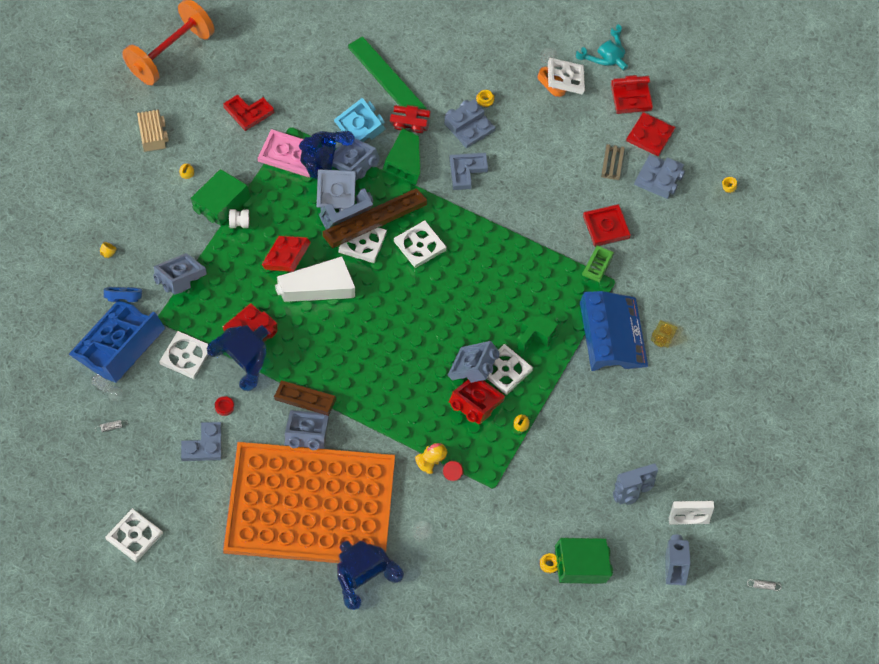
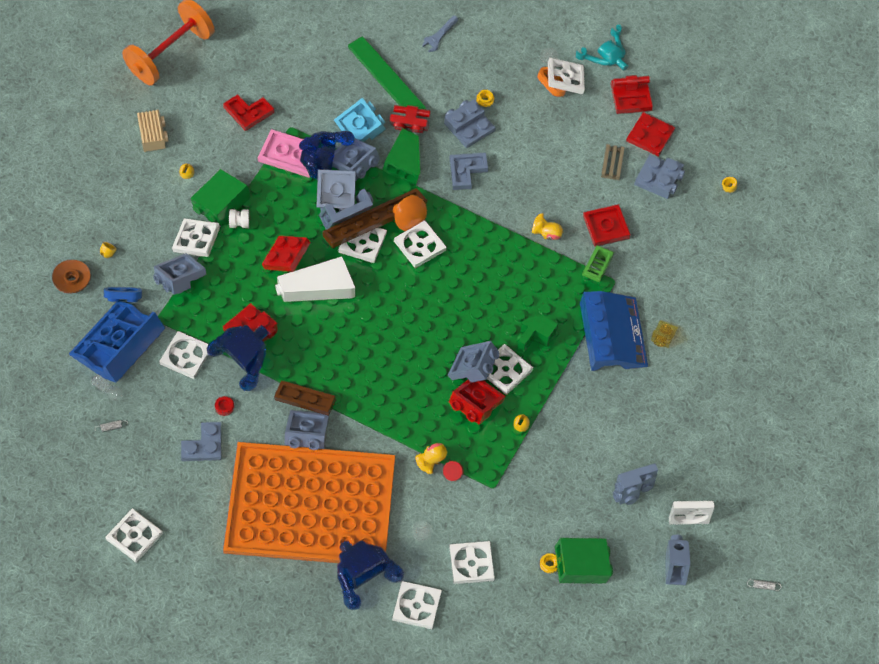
(71, 269): none -> dark orange dish
(191, 248): none -> white piece
(409, 212): none -> orange dish
(420, 590): none -> white piece
(435, 39): none -> sand blue piece
(458, 578): none -> white piece
(549, 230): none -> yellow animal

